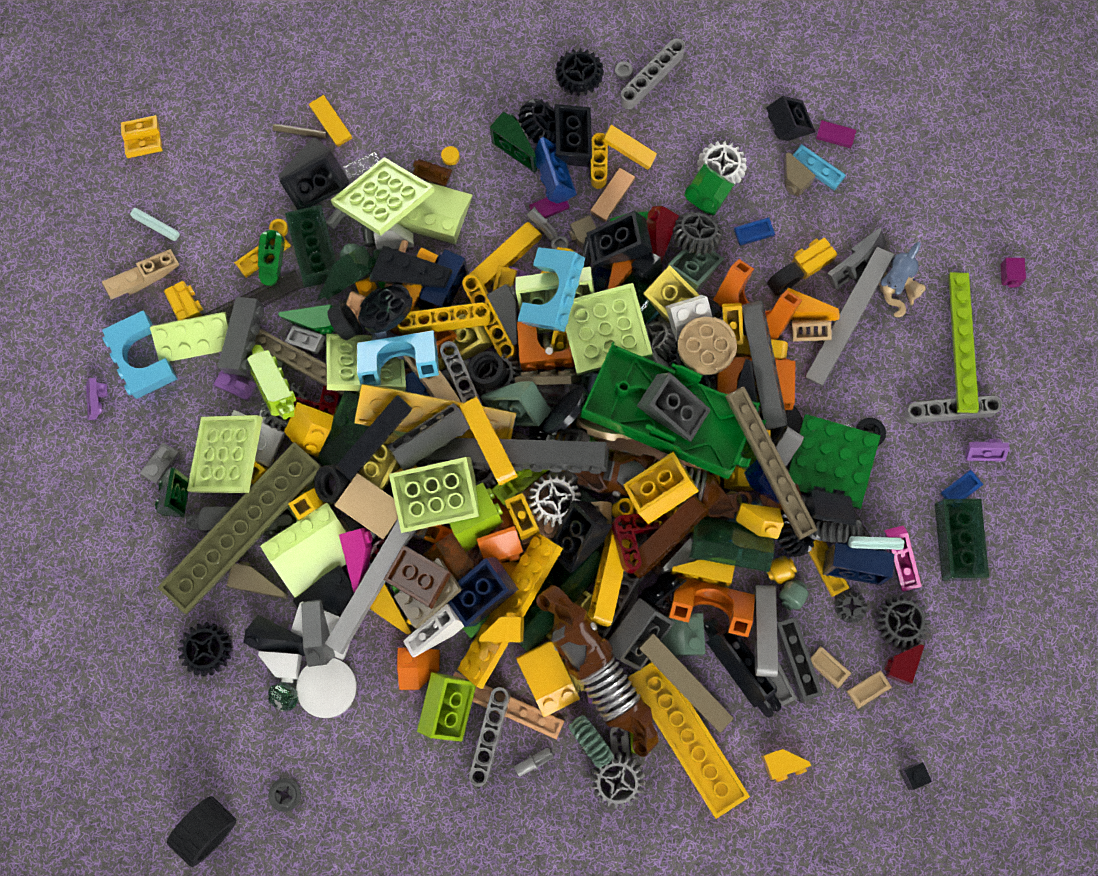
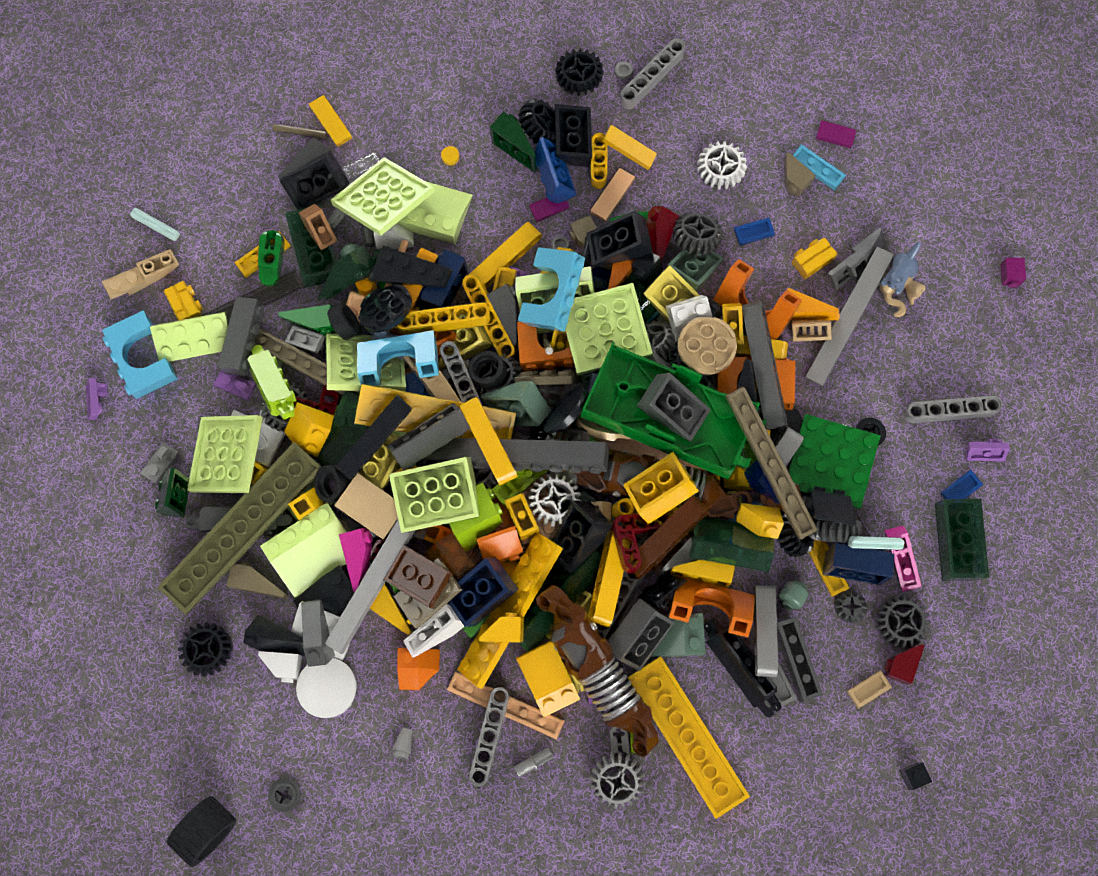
(141, 136): yellow slope -> none
(280, 226): yellow tile -> none
(282, 696): clear green head -> none
(318, 226): none -> medium nougat slope
(402, 746): none -> light grey cone
(431, 172): reddish brown hinge -> none
(446, 707): lime slope -> none
(542, 224): light grey axle -> none
(591, 741): sand green gear -> none
(685, 682): dark tan tile -> none
(708, 190): green slope -> none
(782, 569): yellow head -> none
(782, 763): yellow slope -> none
(785, 278): black tyre -> none
(789, 118): black slope -> none
(829, 667): tan tile -> none
(963, 343): lime plate -> none

